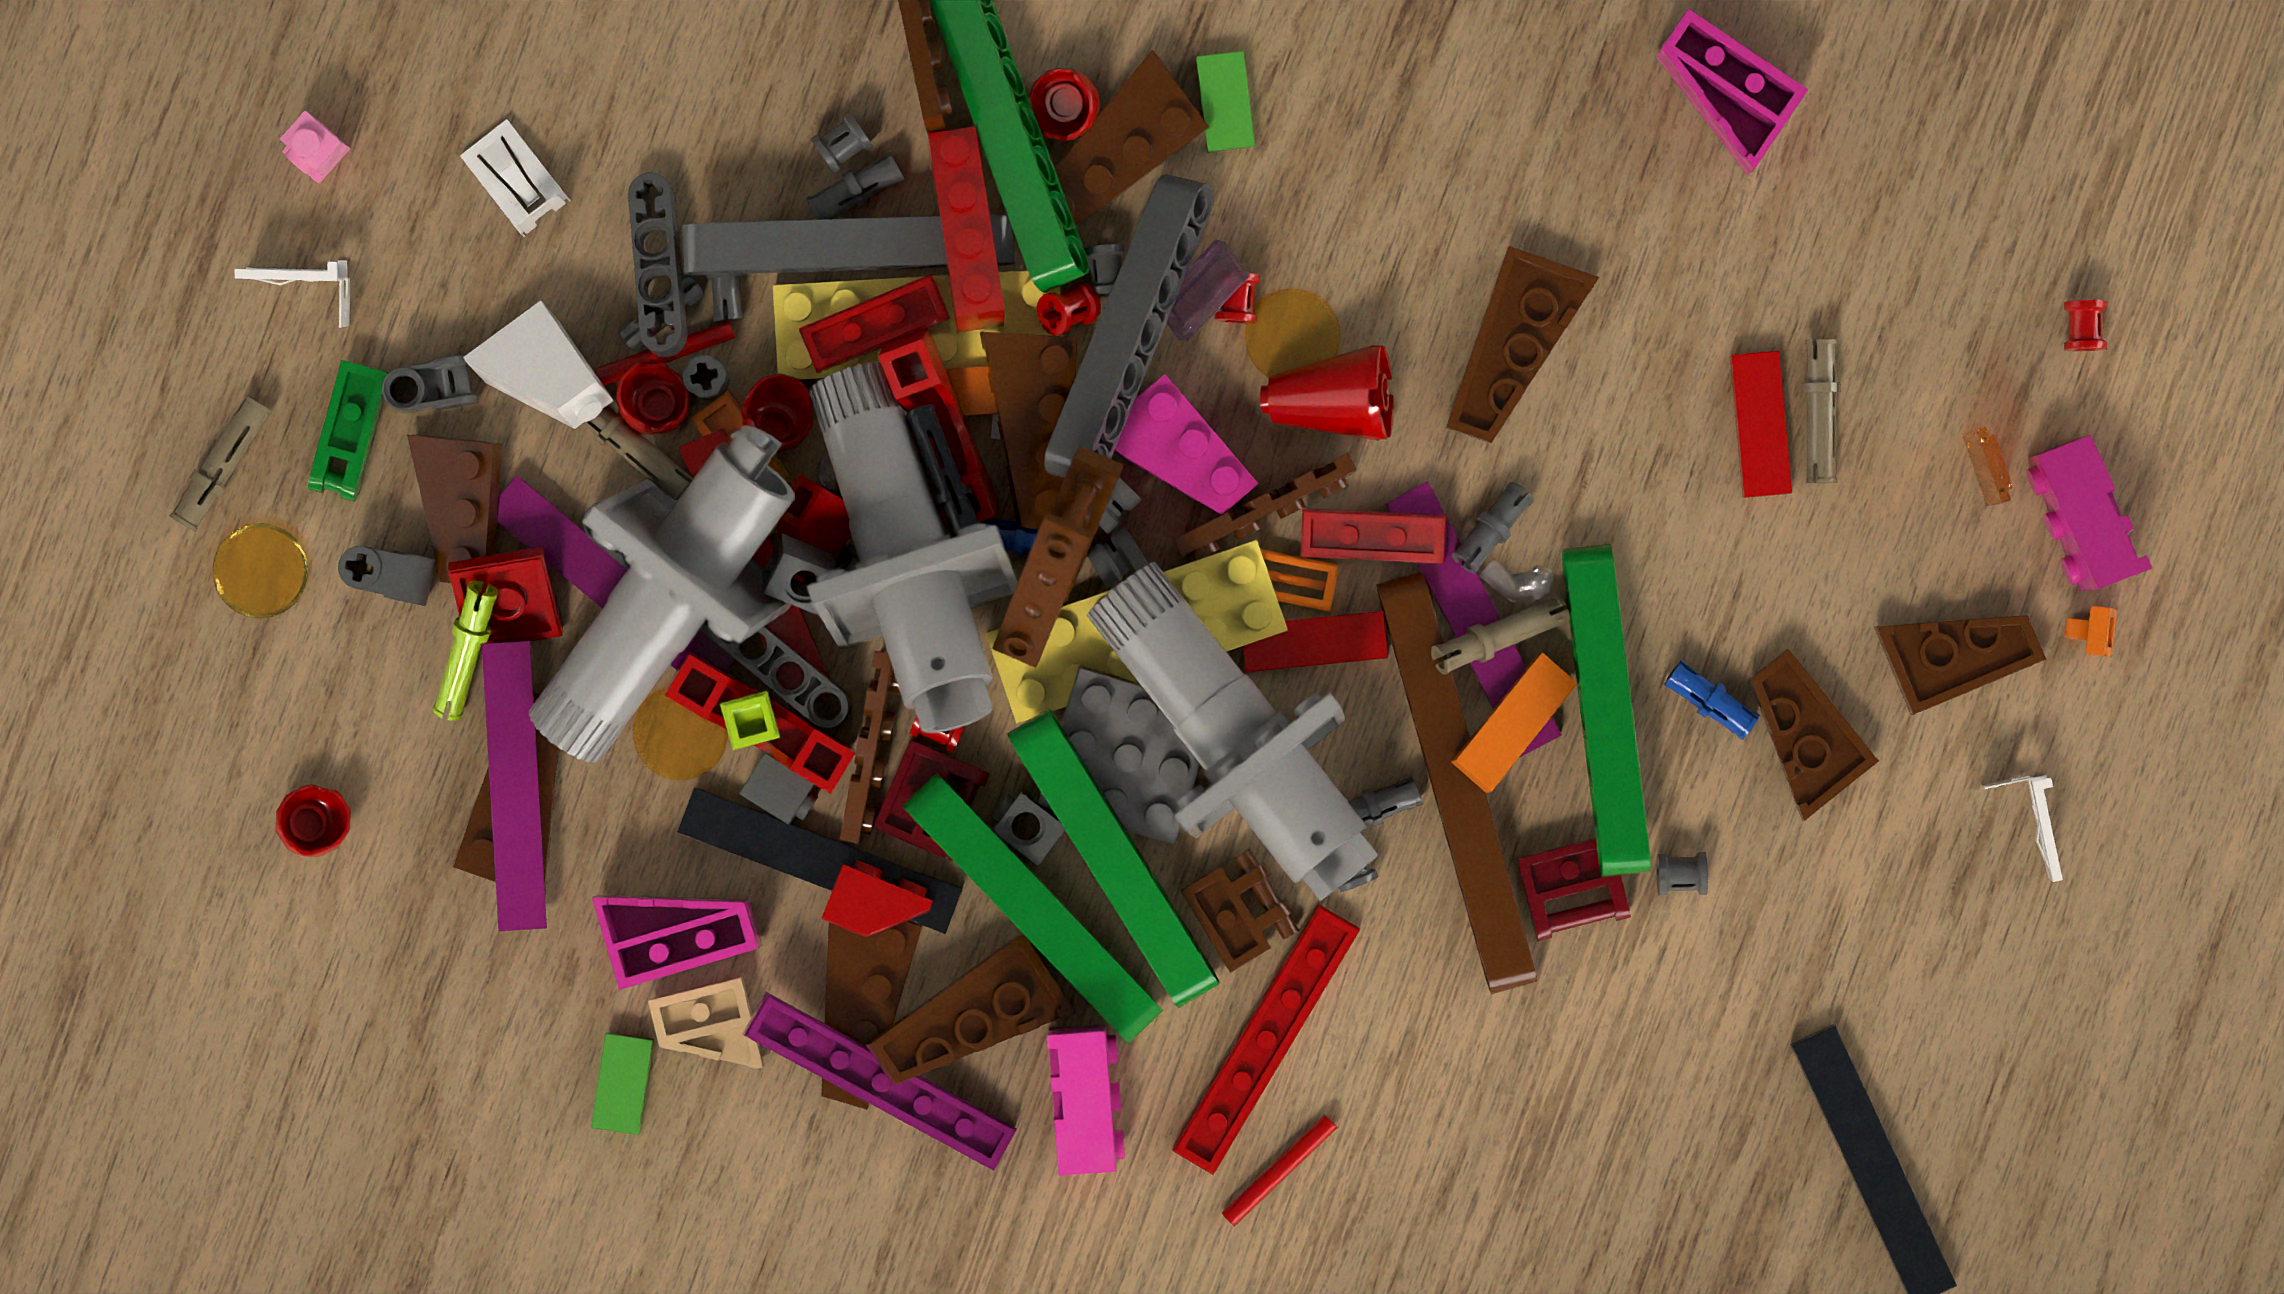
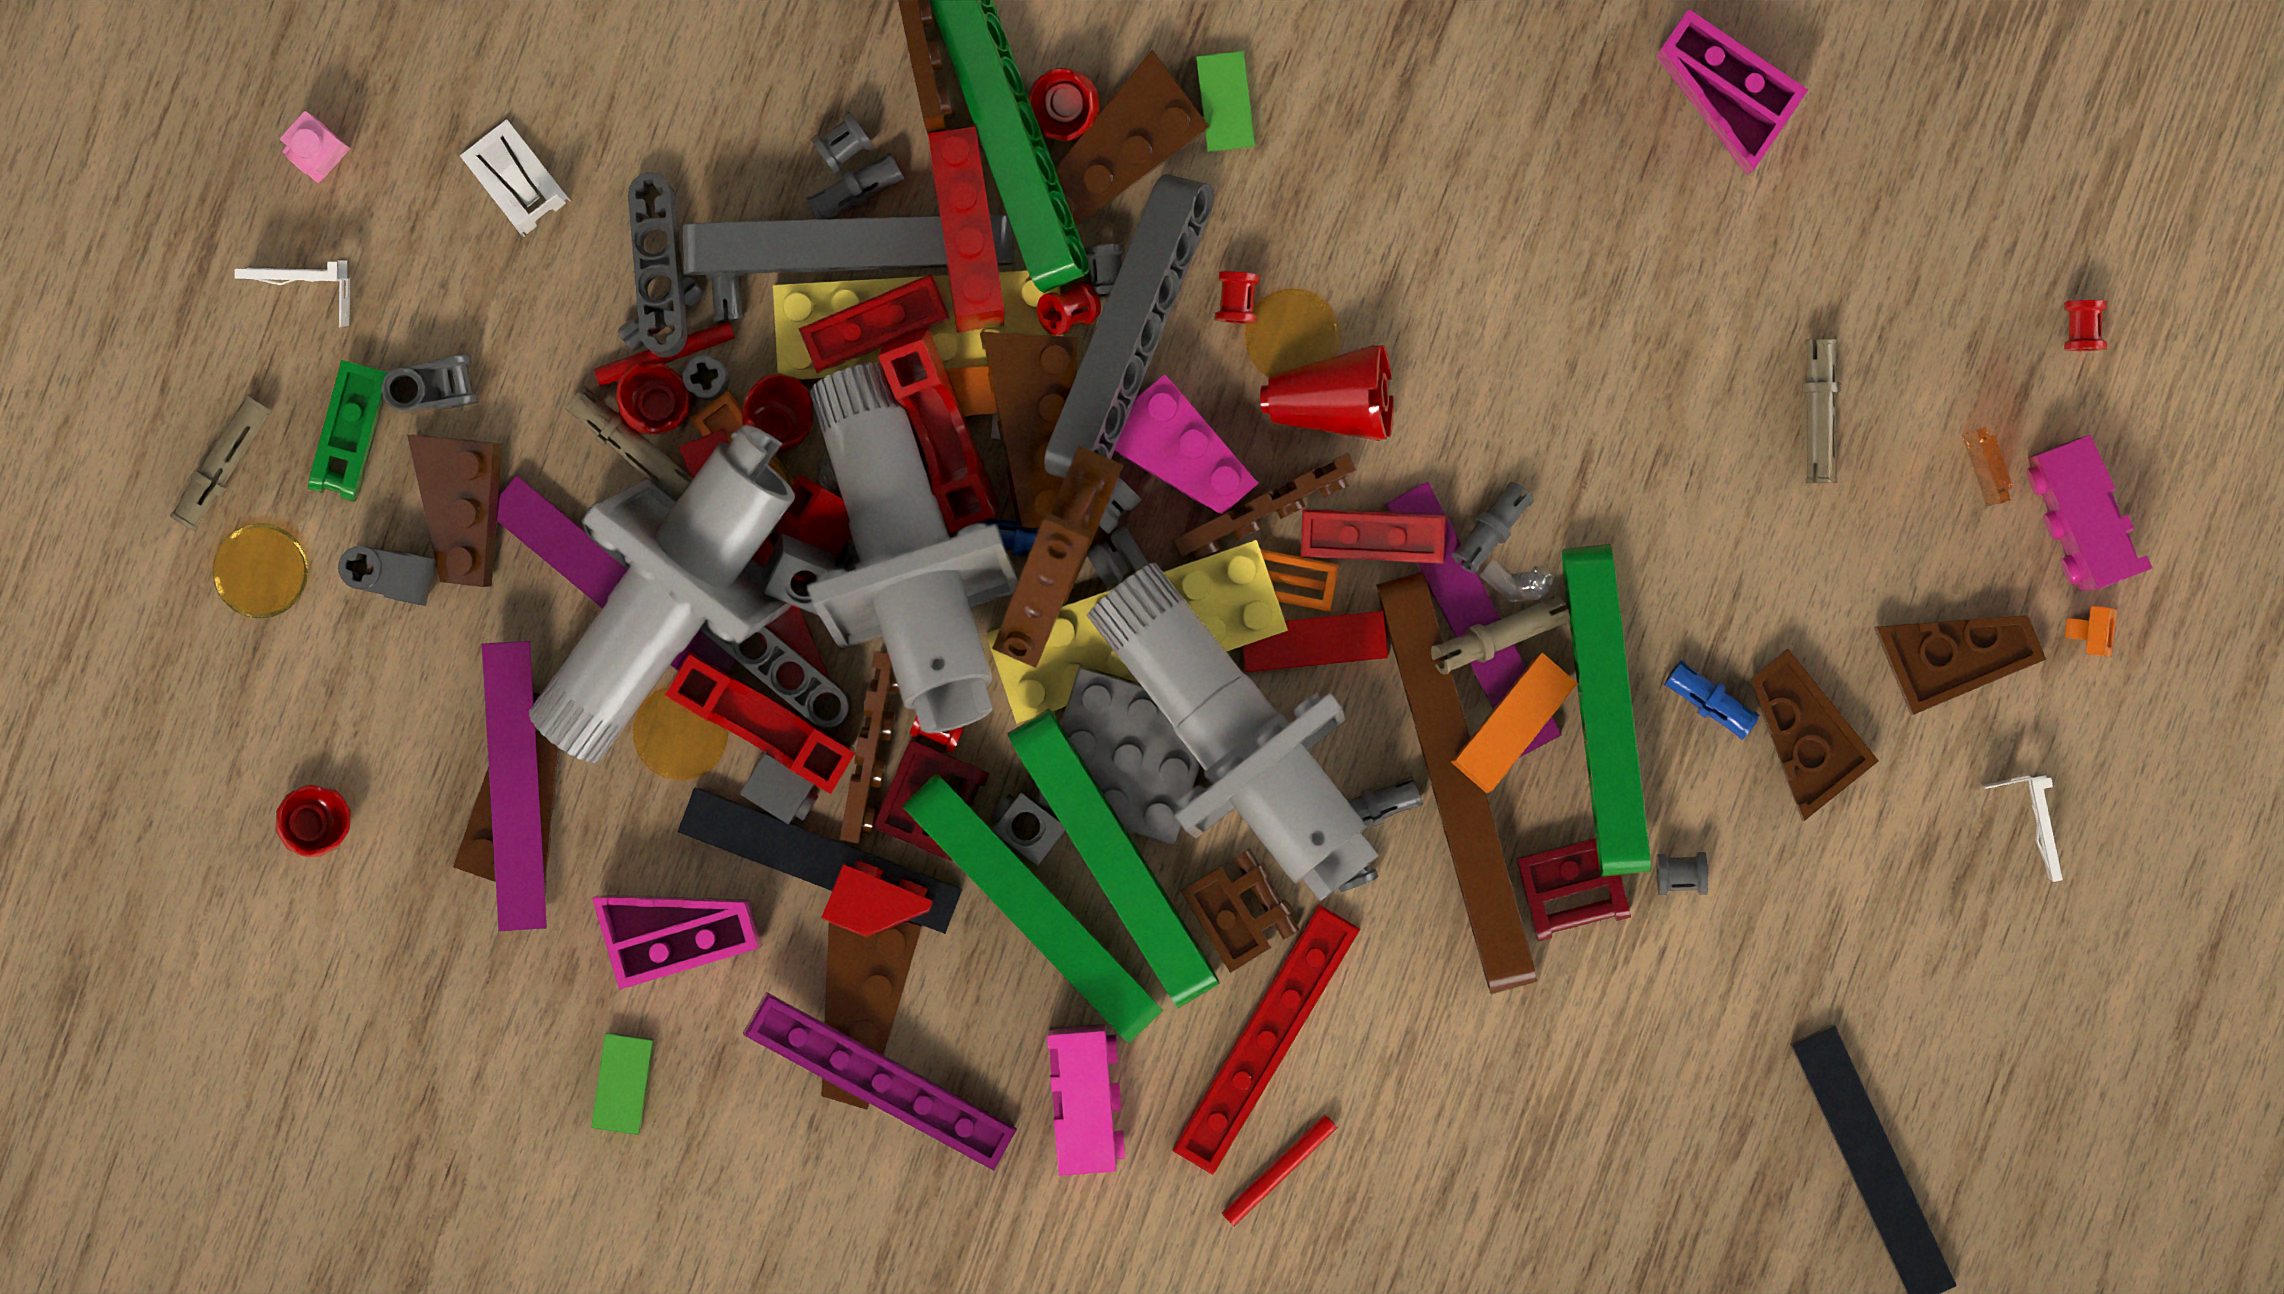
(470, 633): lime pin -> none
(525, 598): red tile -> none
(541, 368): white slope -> none
(707, 1023): tan wing -> none
(750, 720): lime slope -> none
(925, 426): black pin -> none
(983, 1007): reddish brown wing -> none
(1205, 289): tile -> none
(1519, 329): reddish brown wing -> none
(1760, 424): red tile -> none

